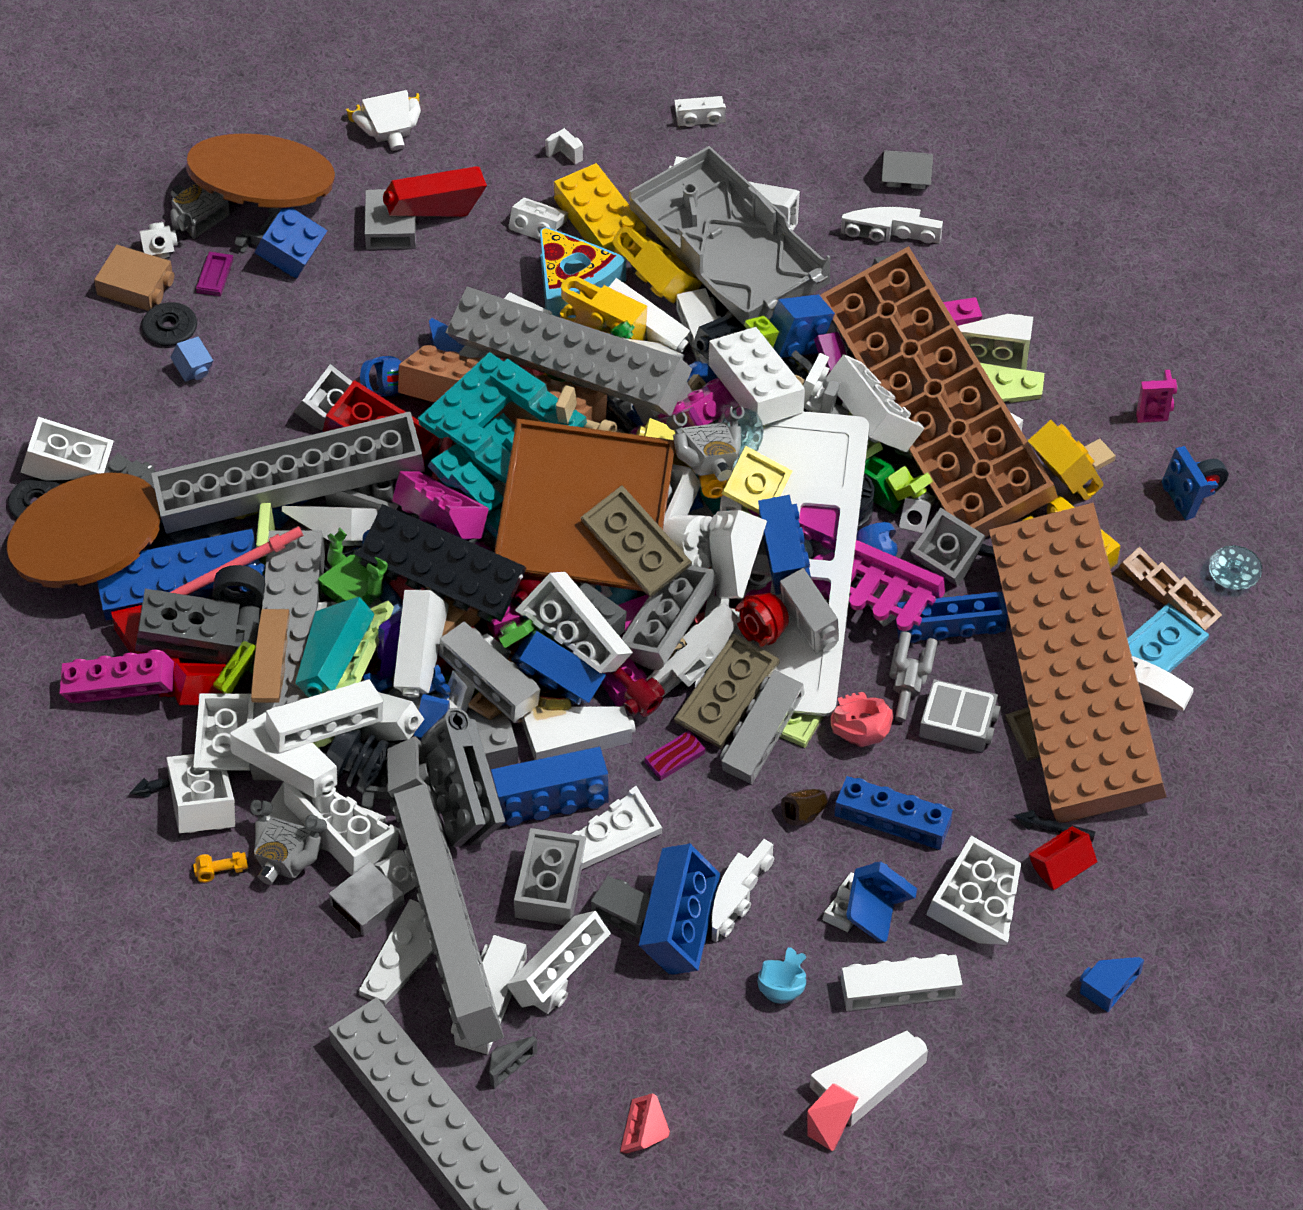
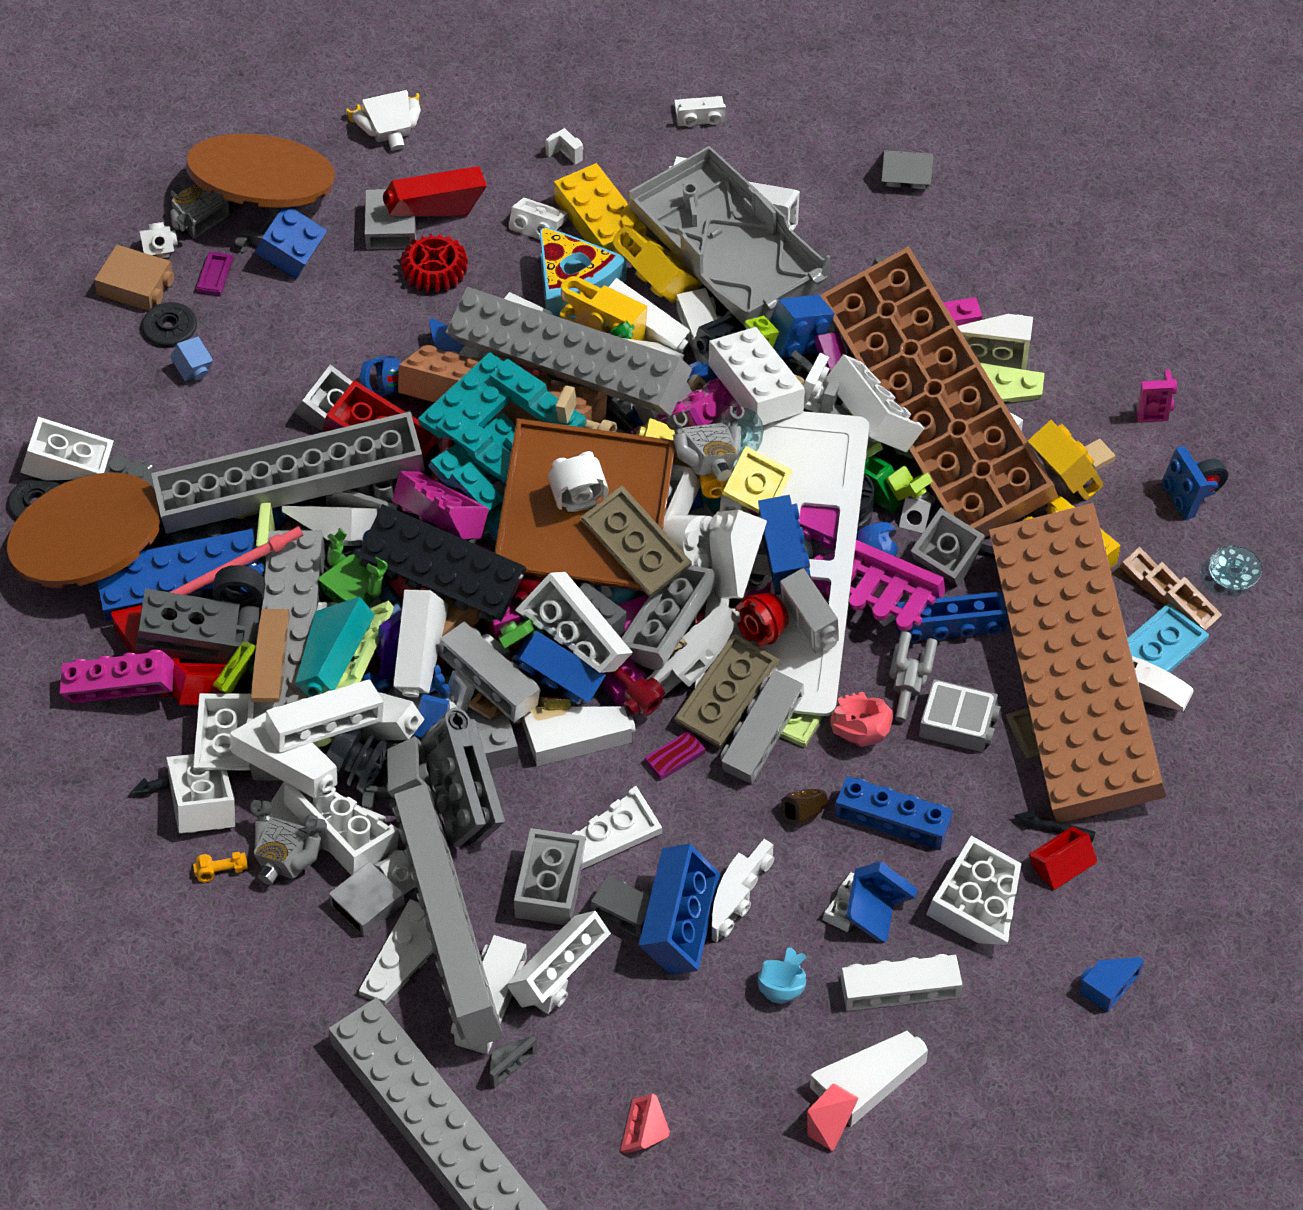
(434, 256): none -> red gear
(552, 785): blue brick -> none
(577, 482): none -> white brick
(886, 221): white slope -> none

